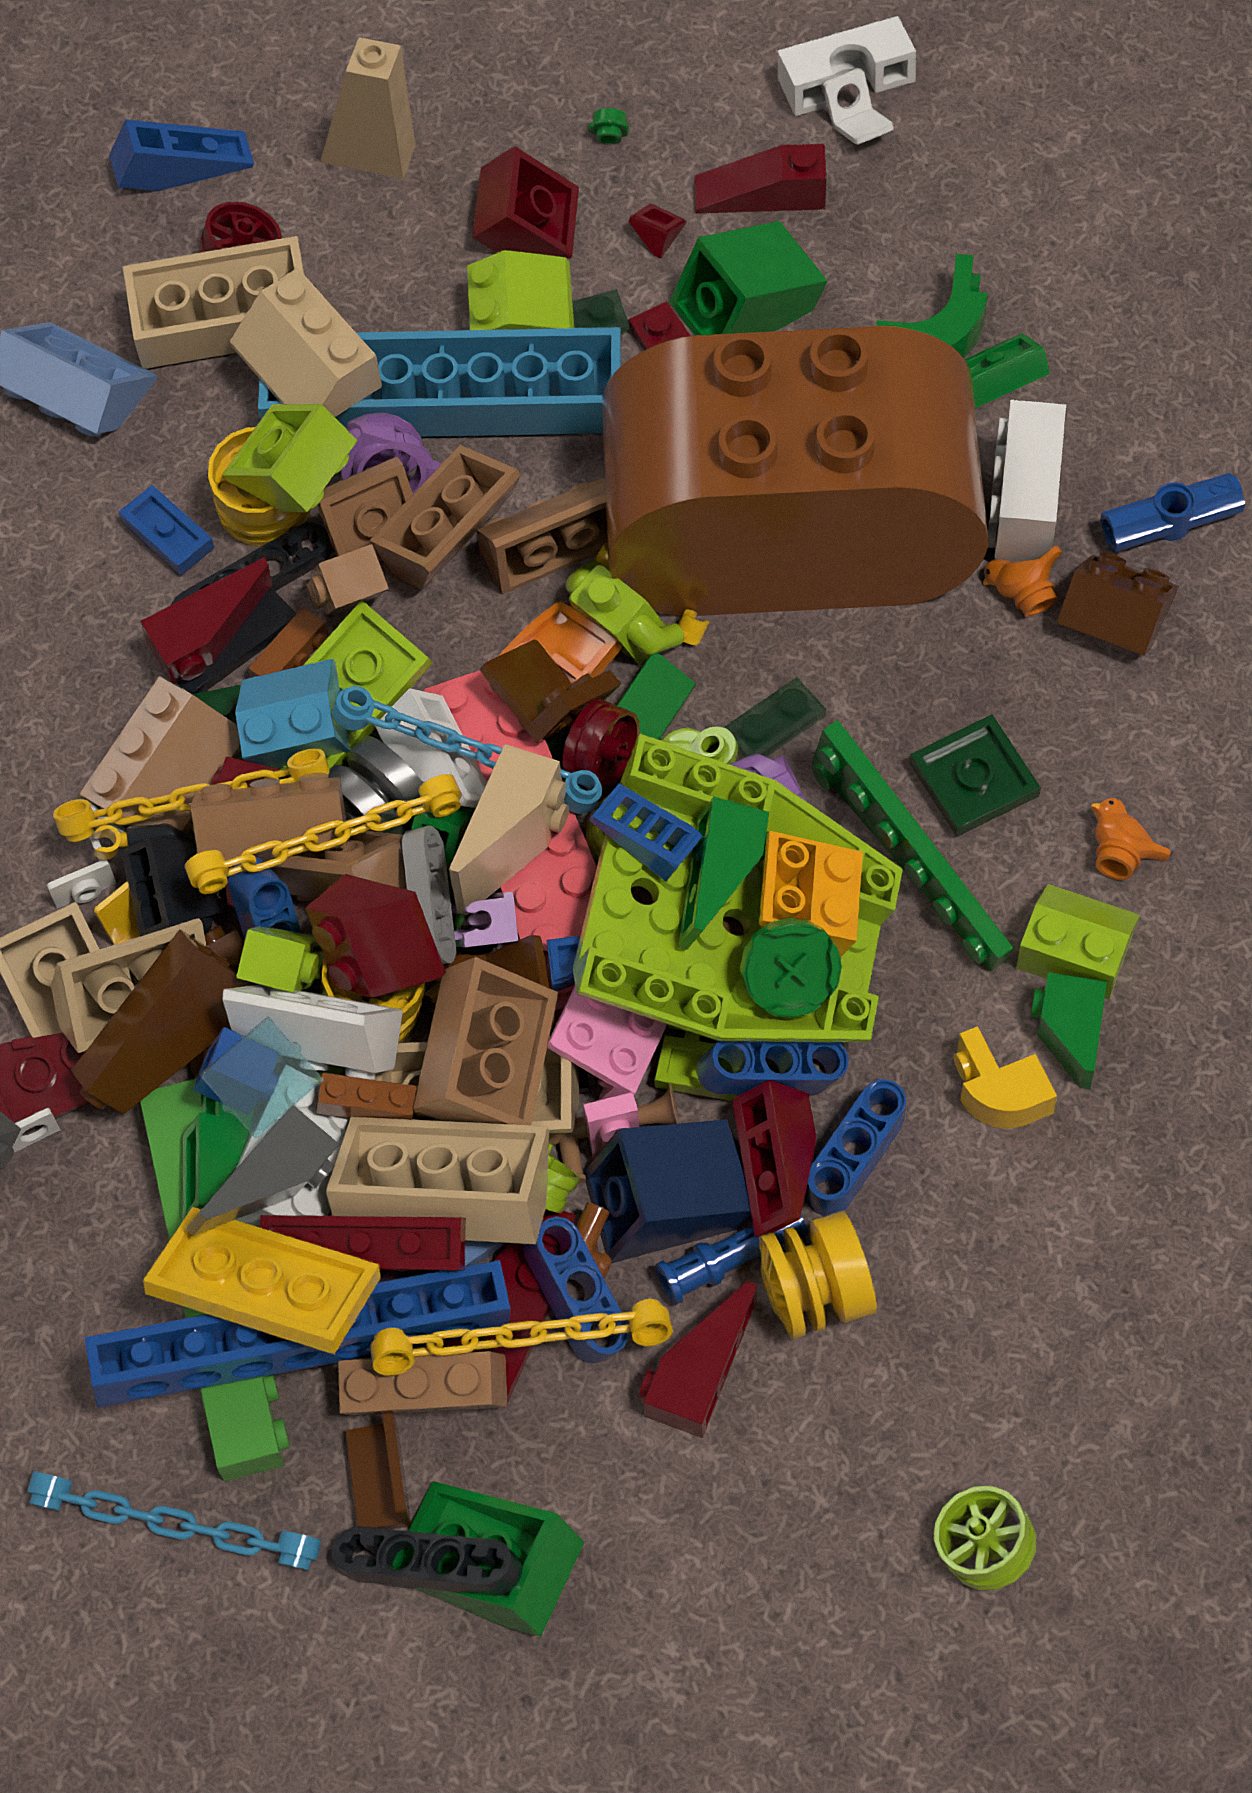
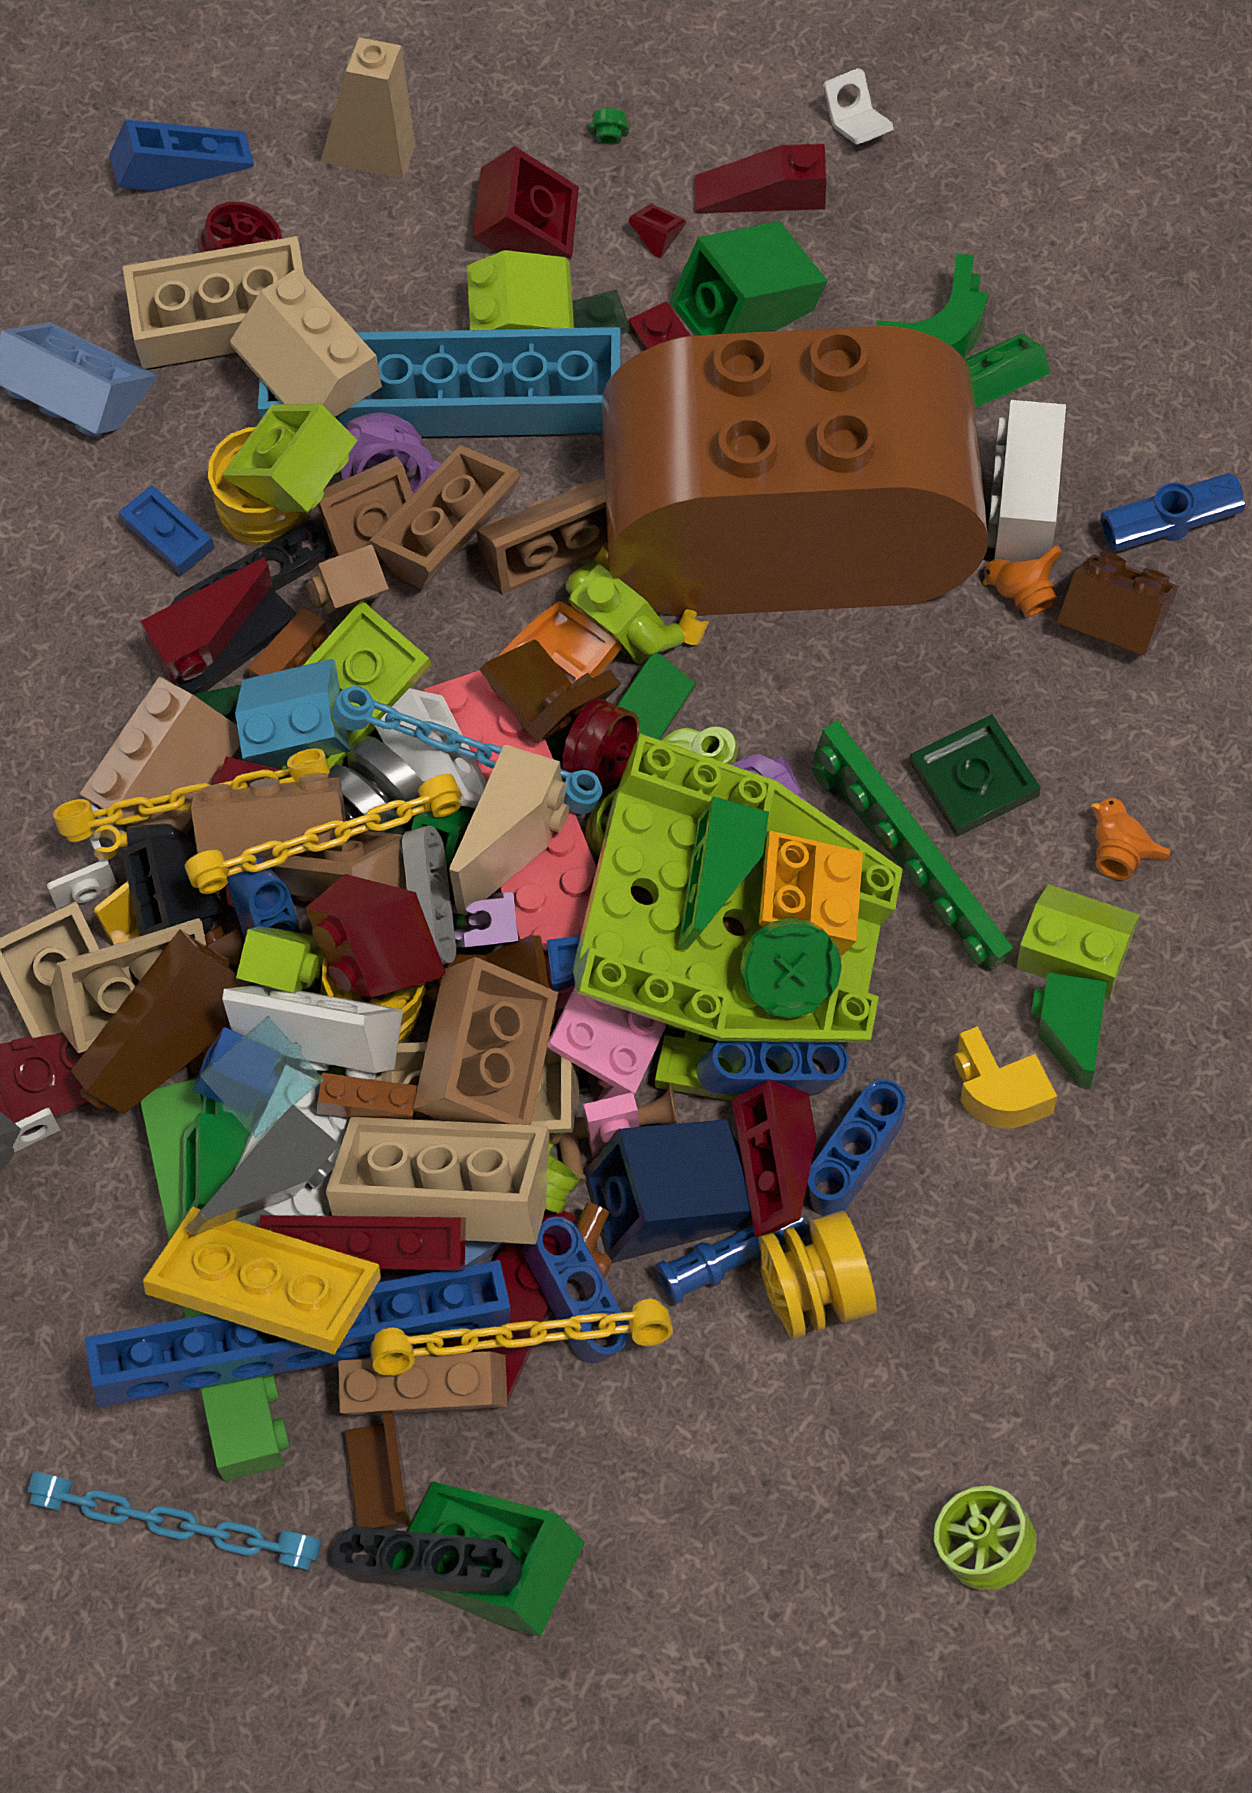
(645, 850): blue slope -> none
(695, 1368): dark red slope -> none
(776, 719): clear green plate -> none
(876, 48): white arch -> none

